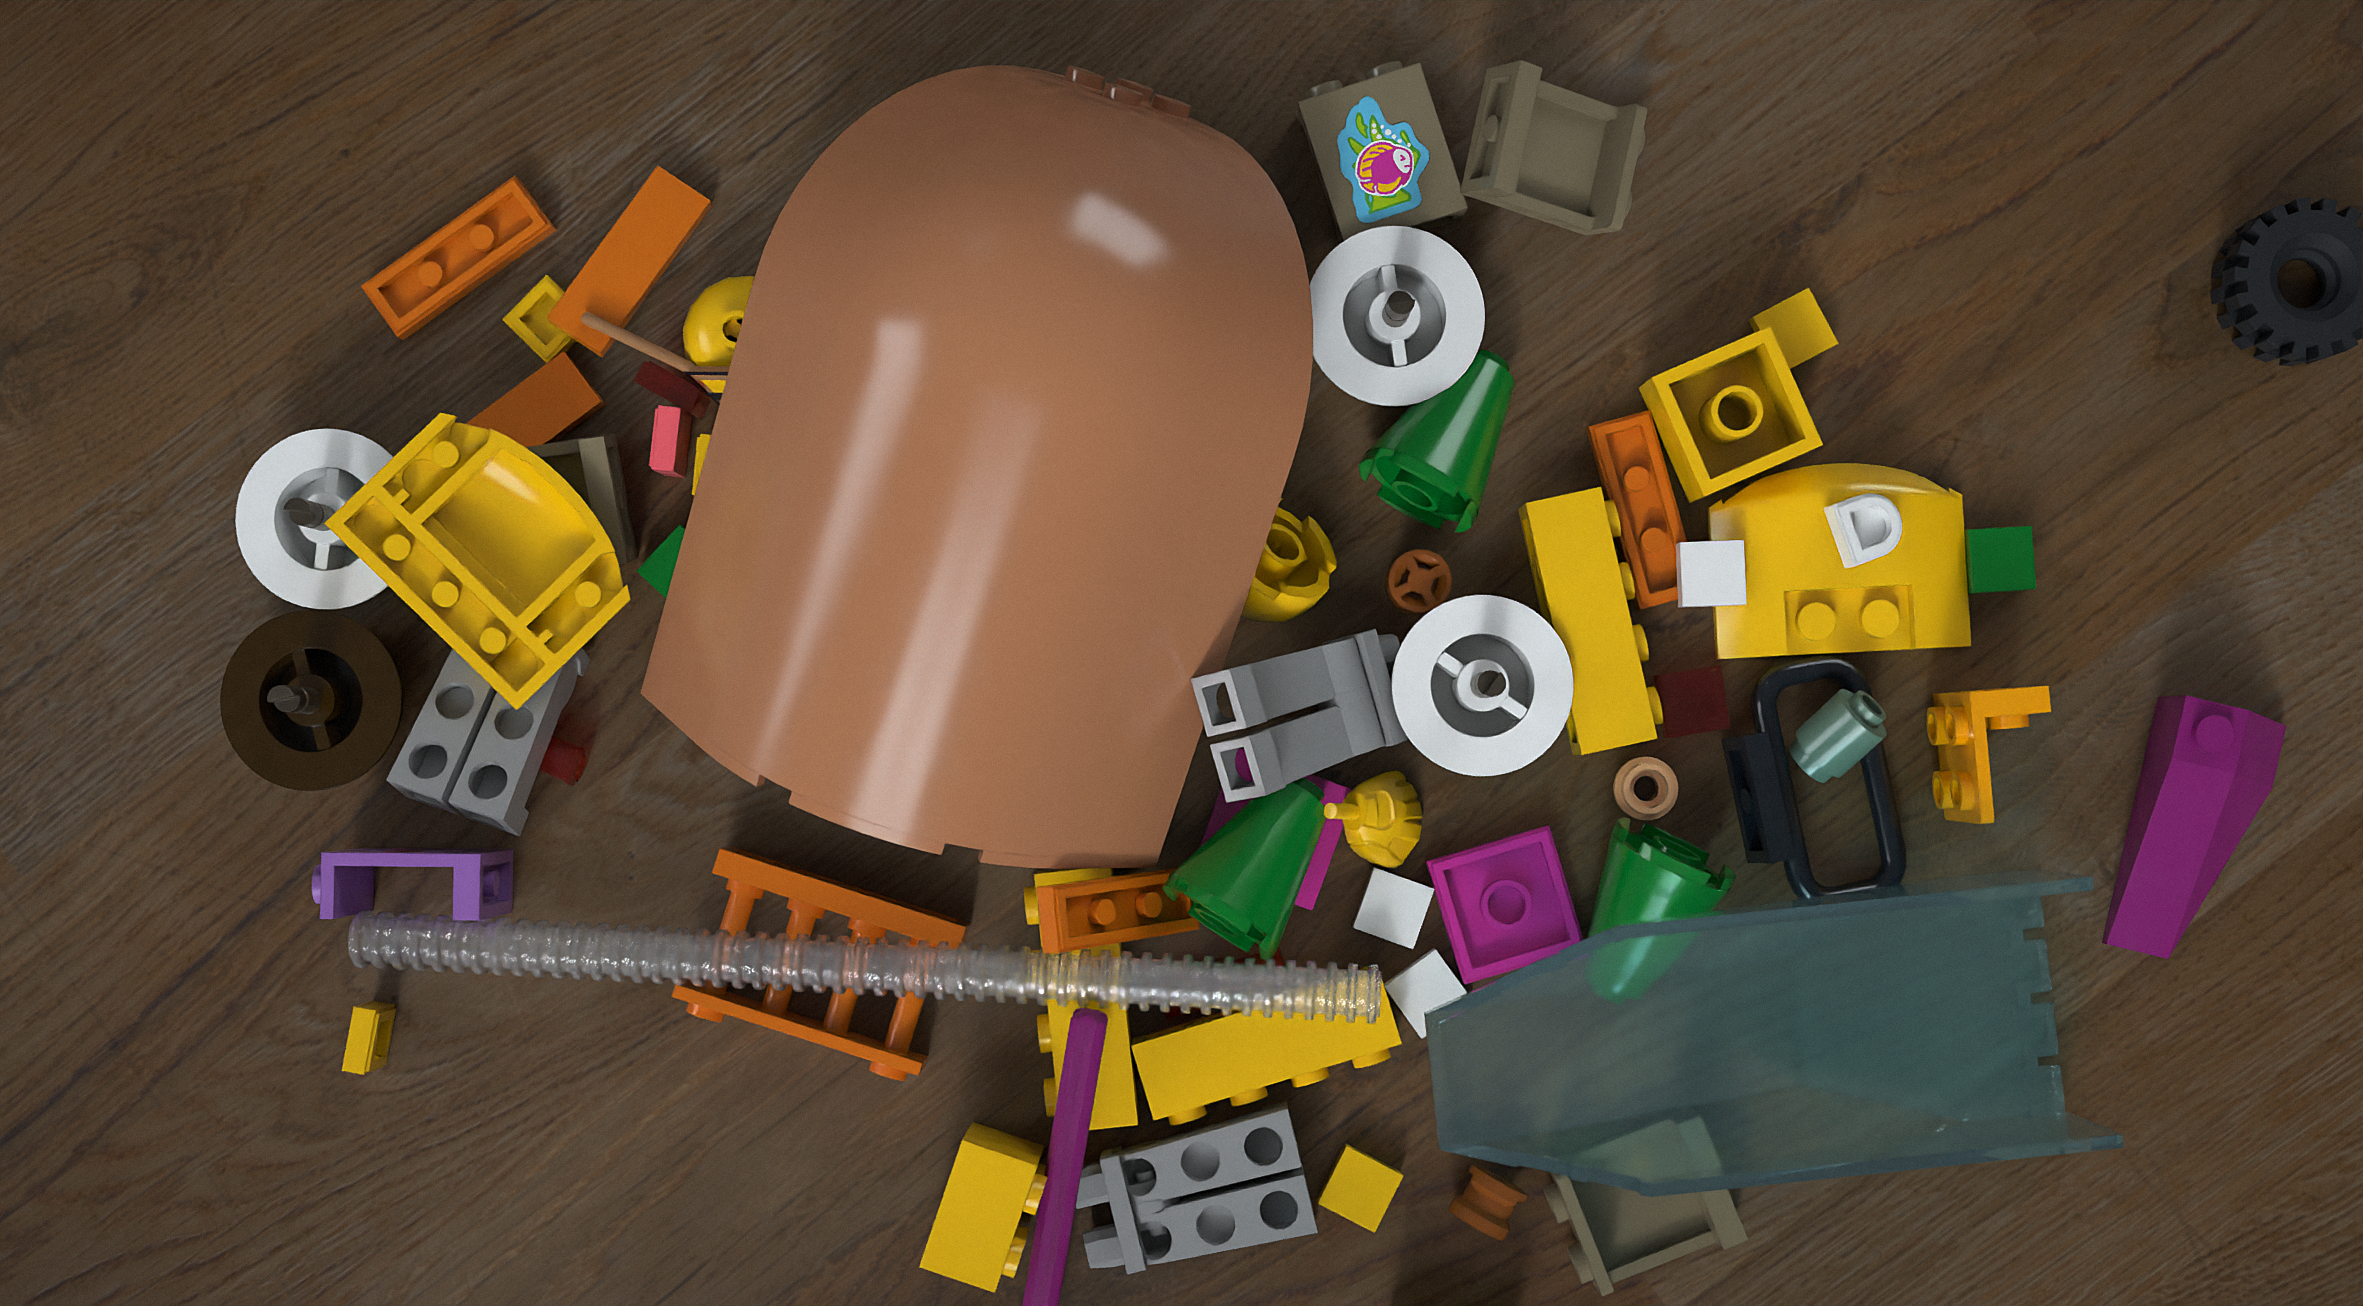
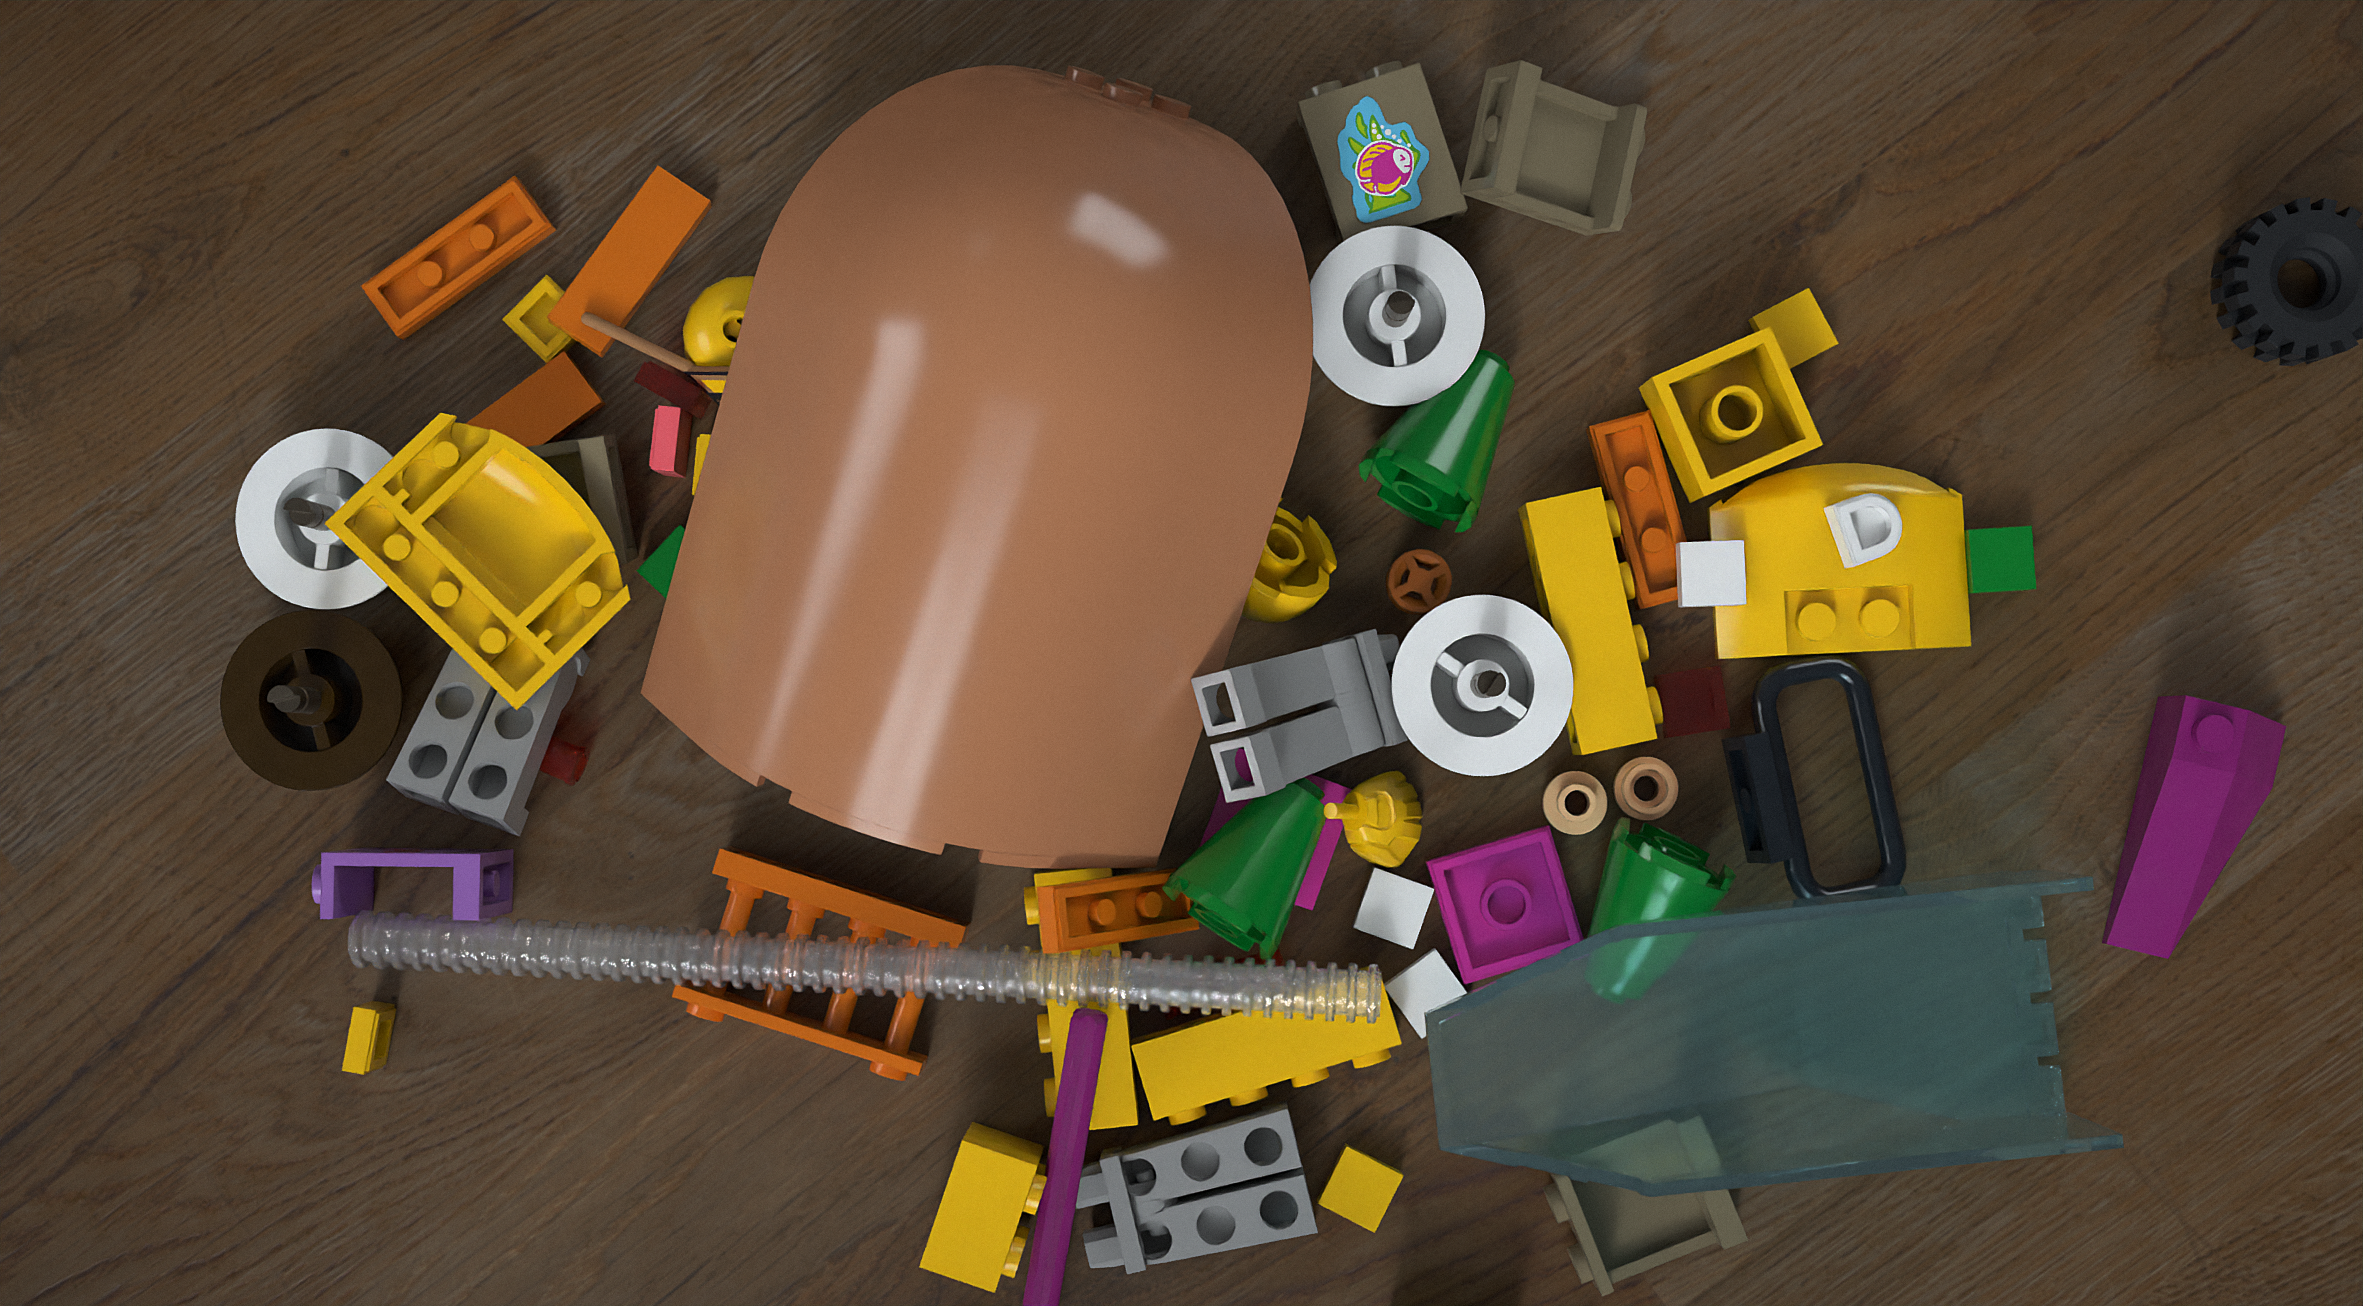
(1487, 1202): dark orange wheel -> none
(1554, 802): none -> light nougat plate
(1838, 735): sand green brick -> none
(1959, 730): light orange bracket -> none

